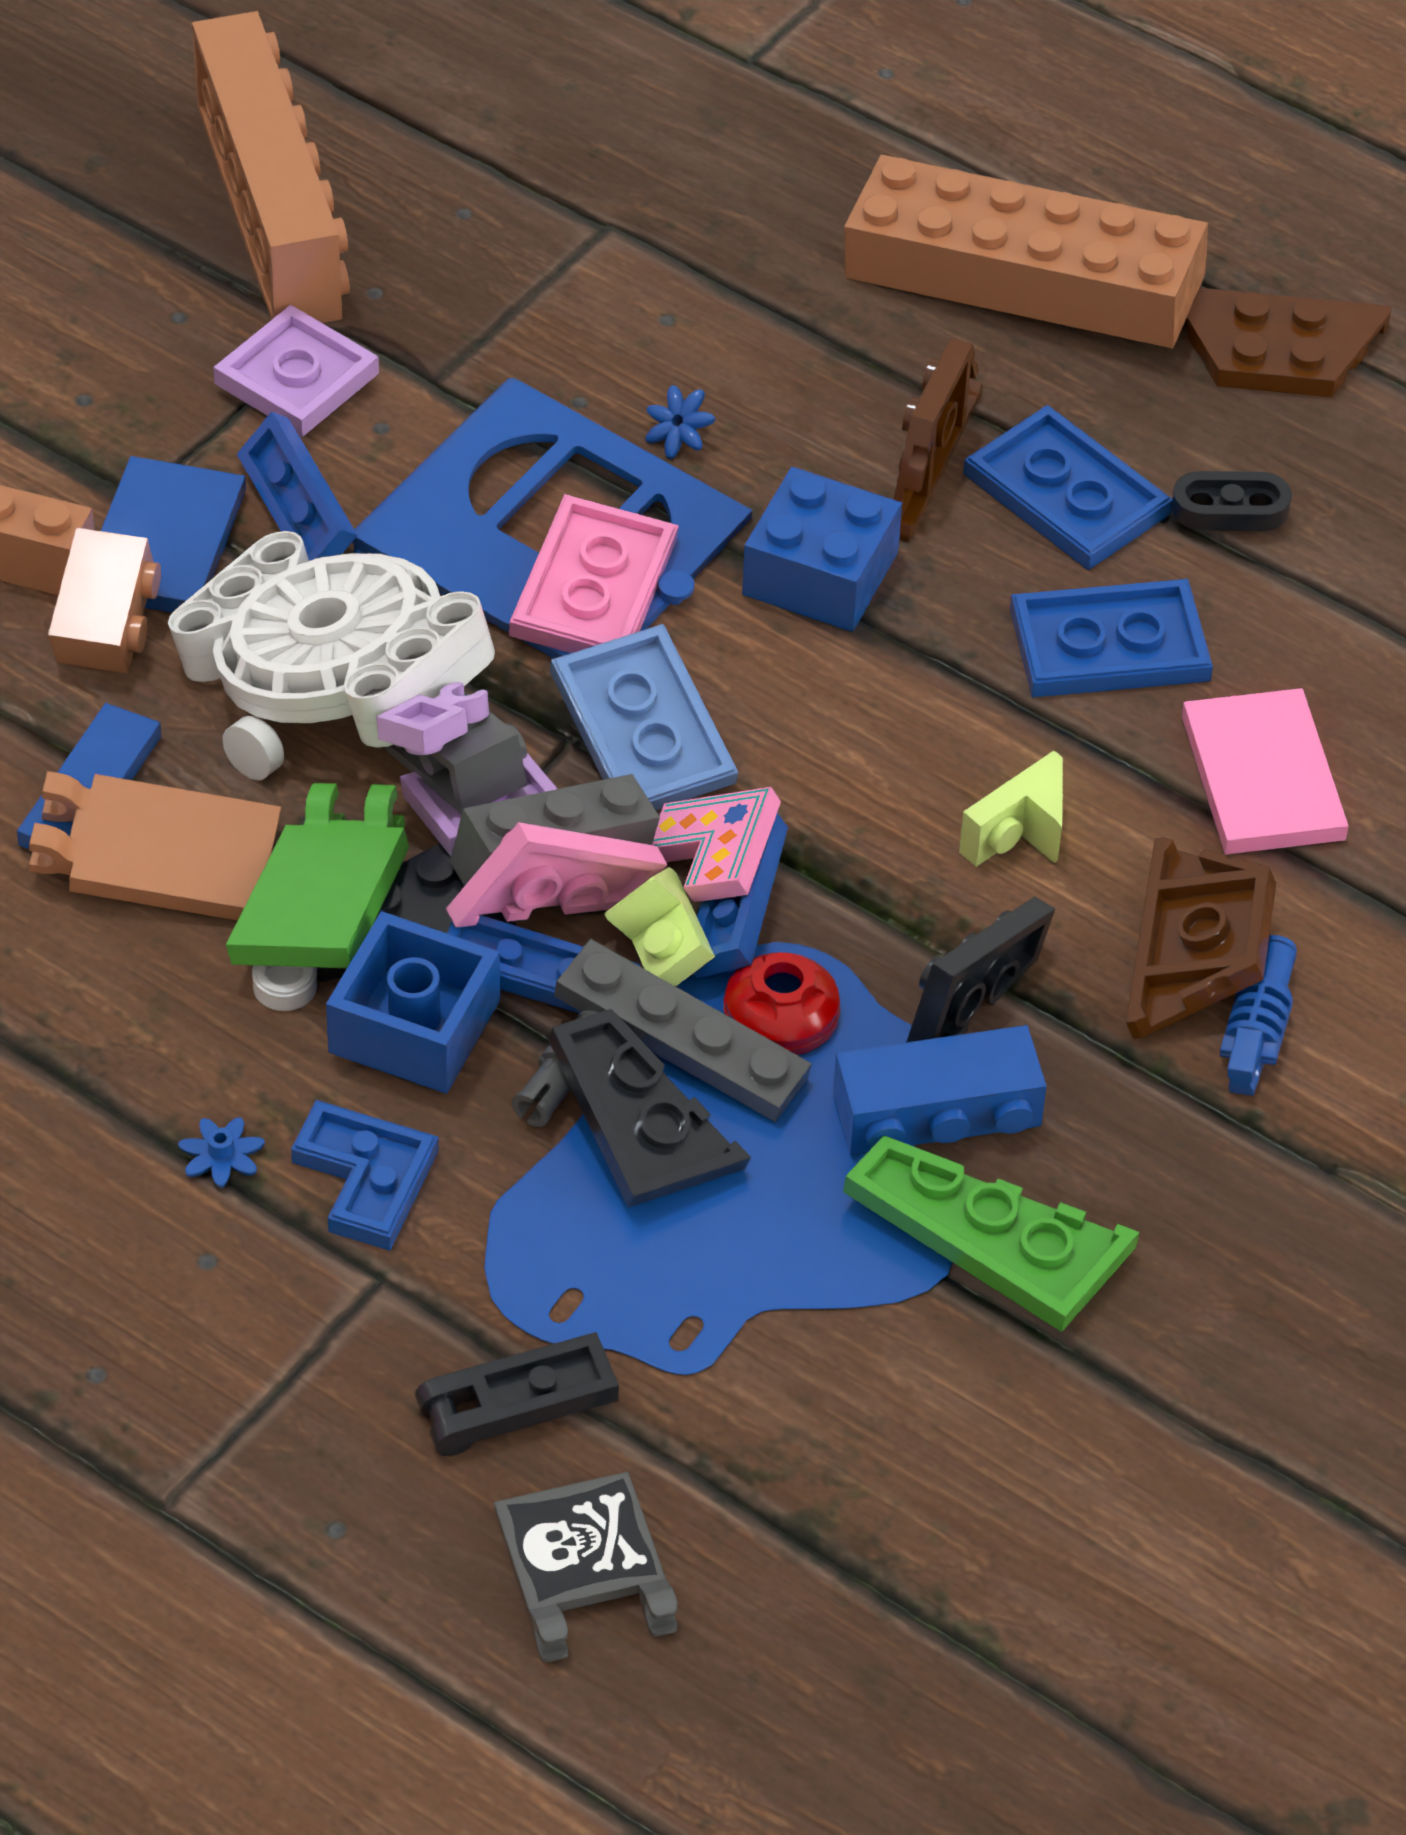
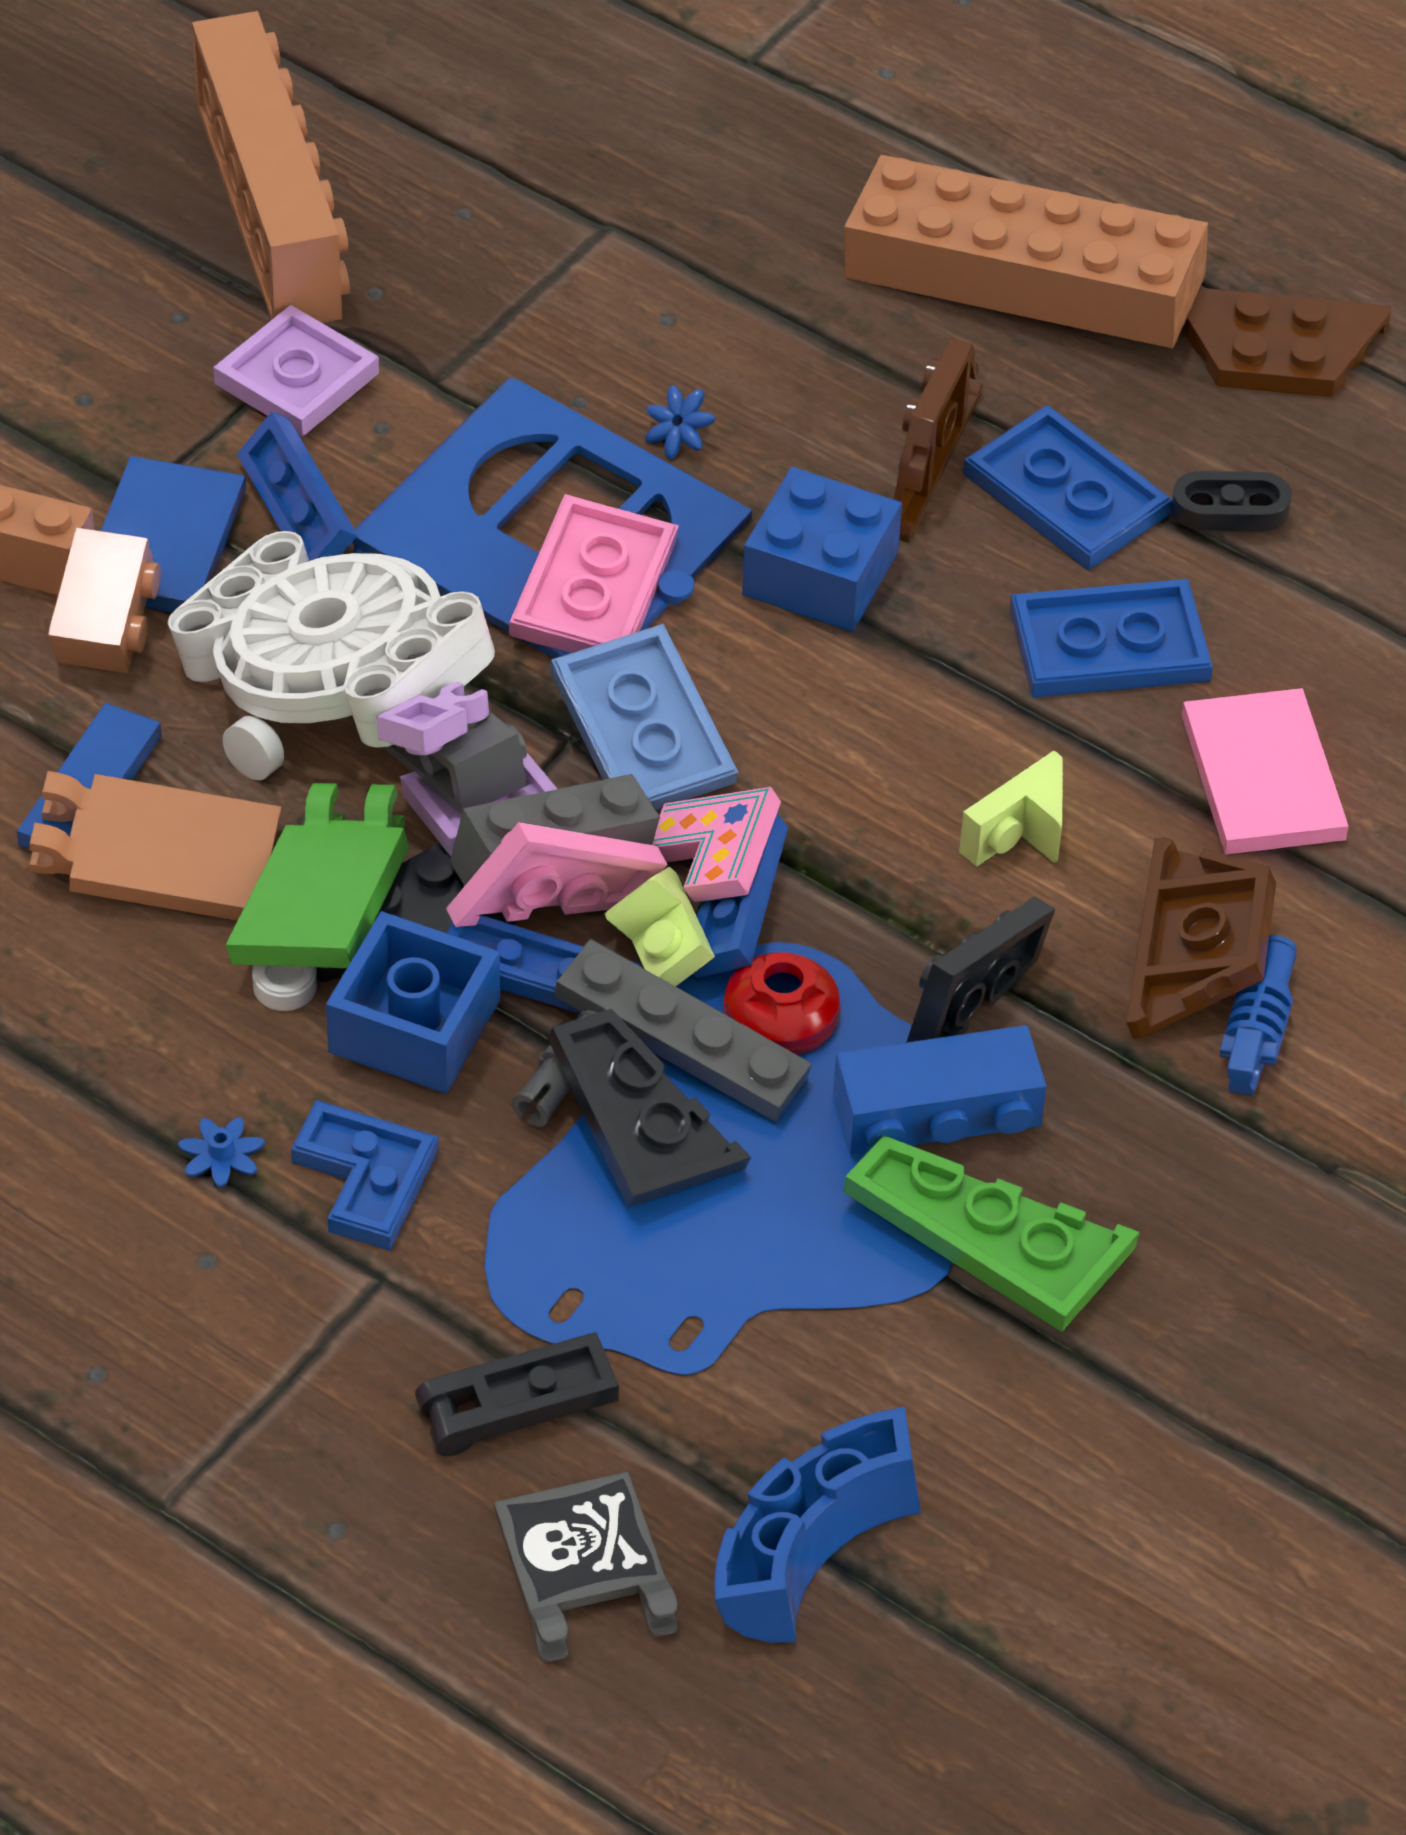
(806, 1514): none -> blue brick

